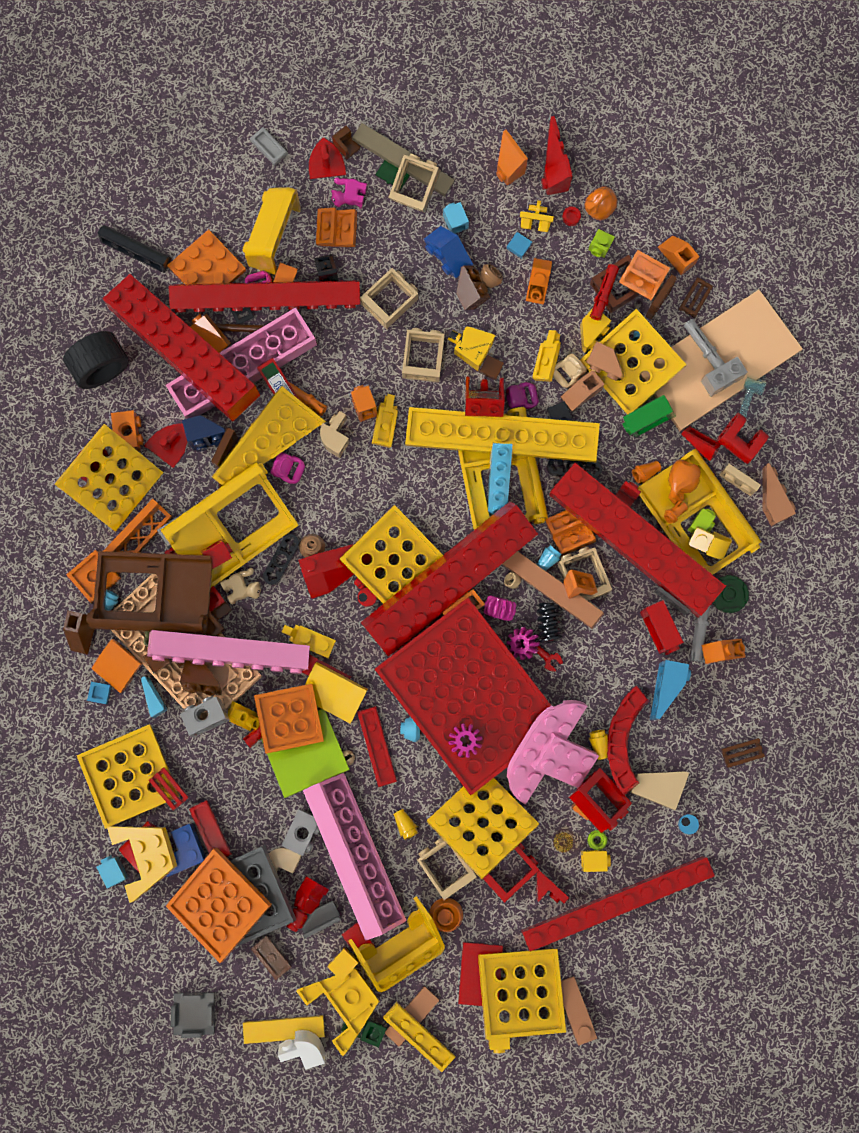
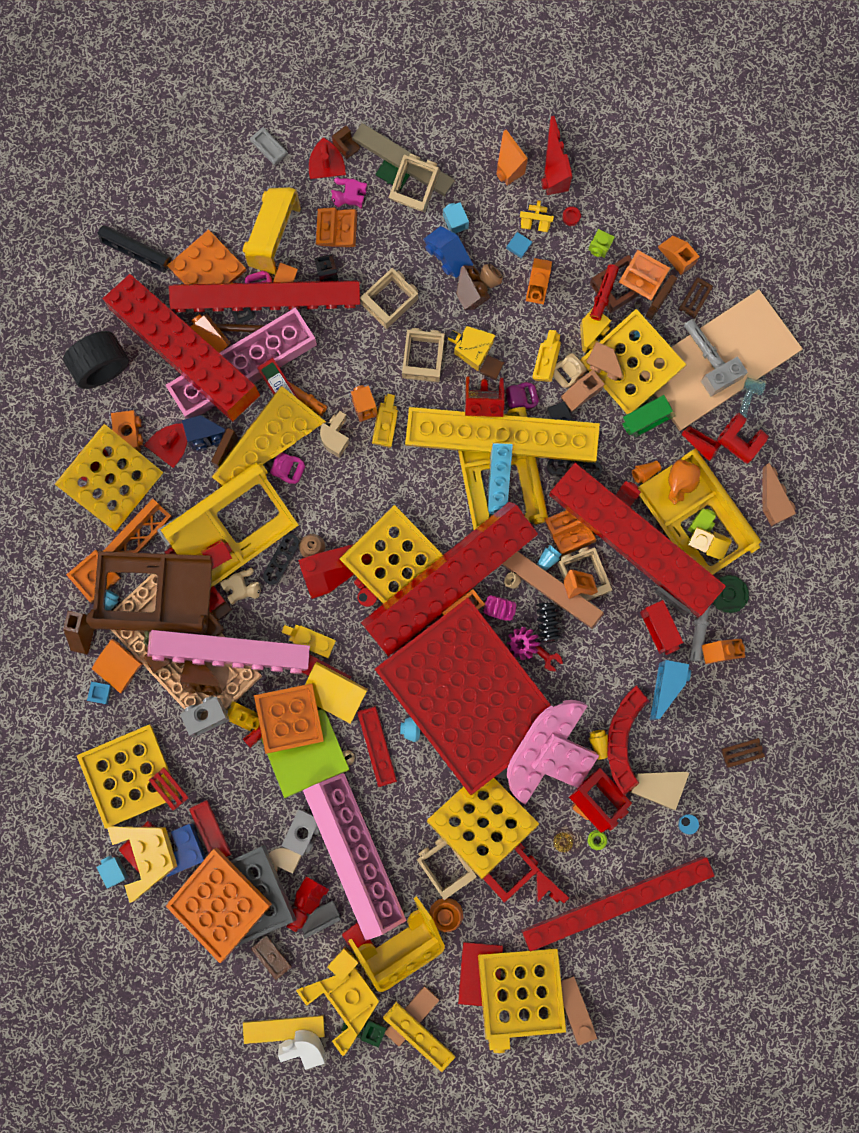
(154, 701): medium azure slope -> none
(193, 1014): dark grey panel -> none
(405, 825): yellow cone -> none
(472, 738): dark pink gear -> none
(595, 861): yellow brick -> none
(601, 203): orange piece -> none
(671, 515): orange pin -> none
(739, 480): tan plate -> none

